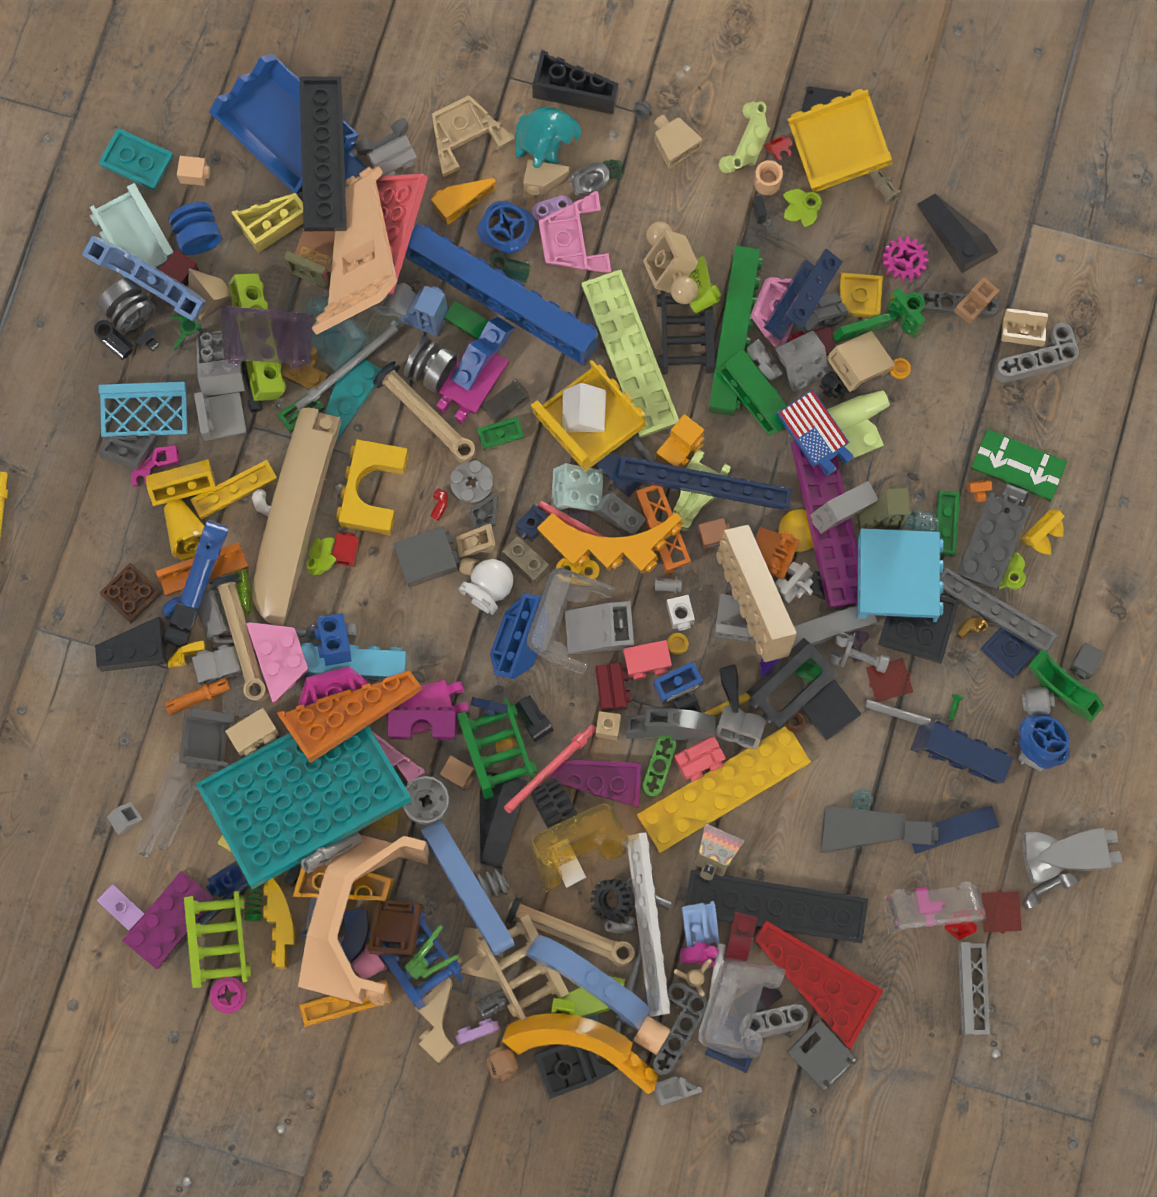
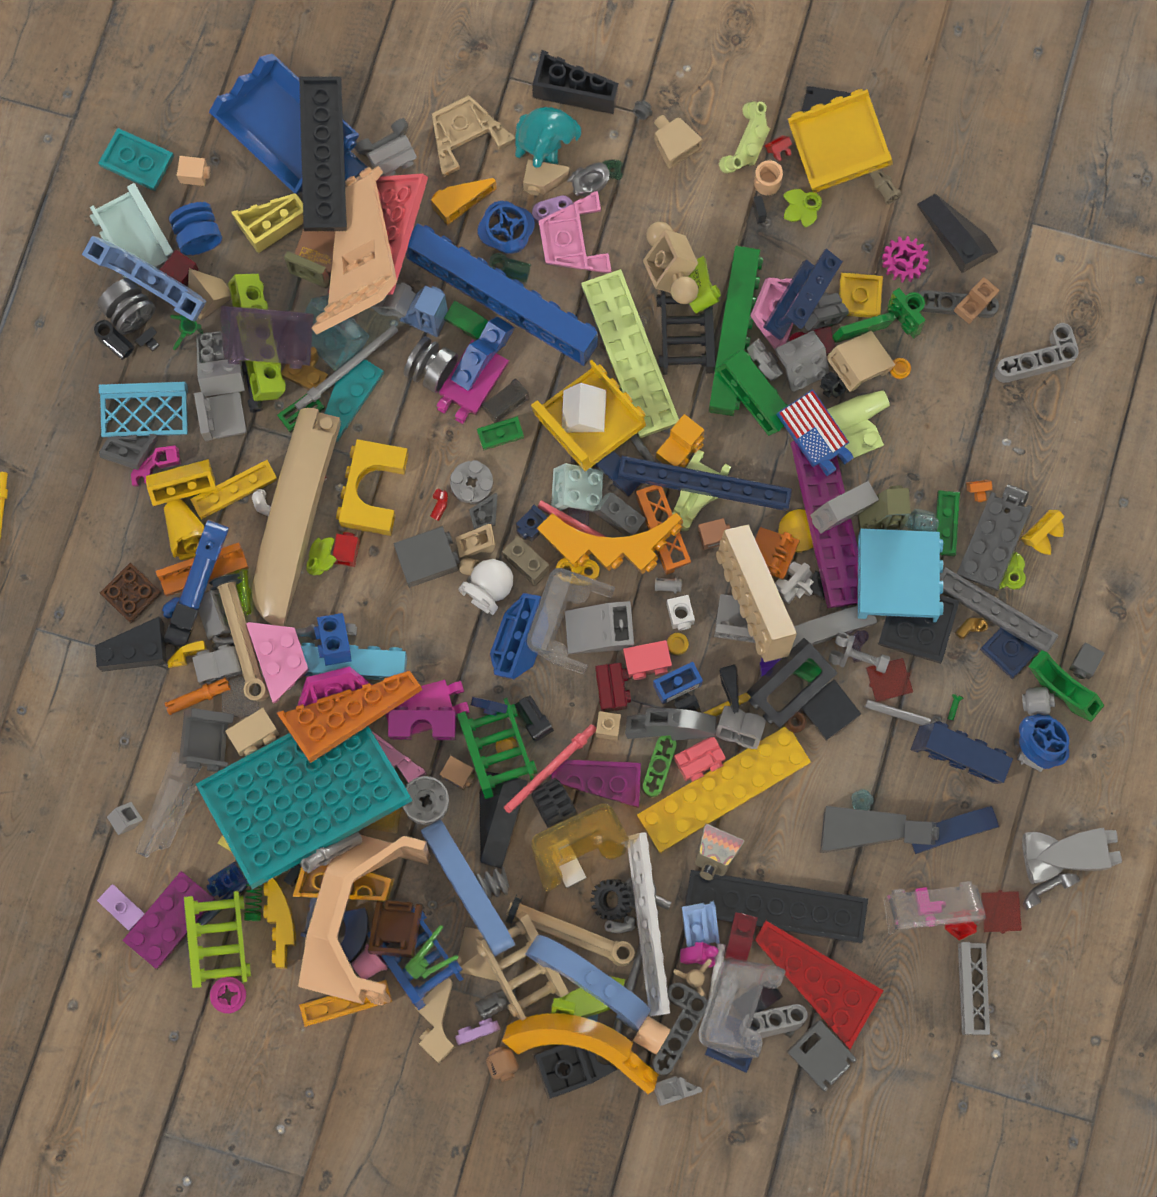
(389, 377): tan piece -> none
(1019, 465): green tile -> none
(1024, 327): tan bracket -> none

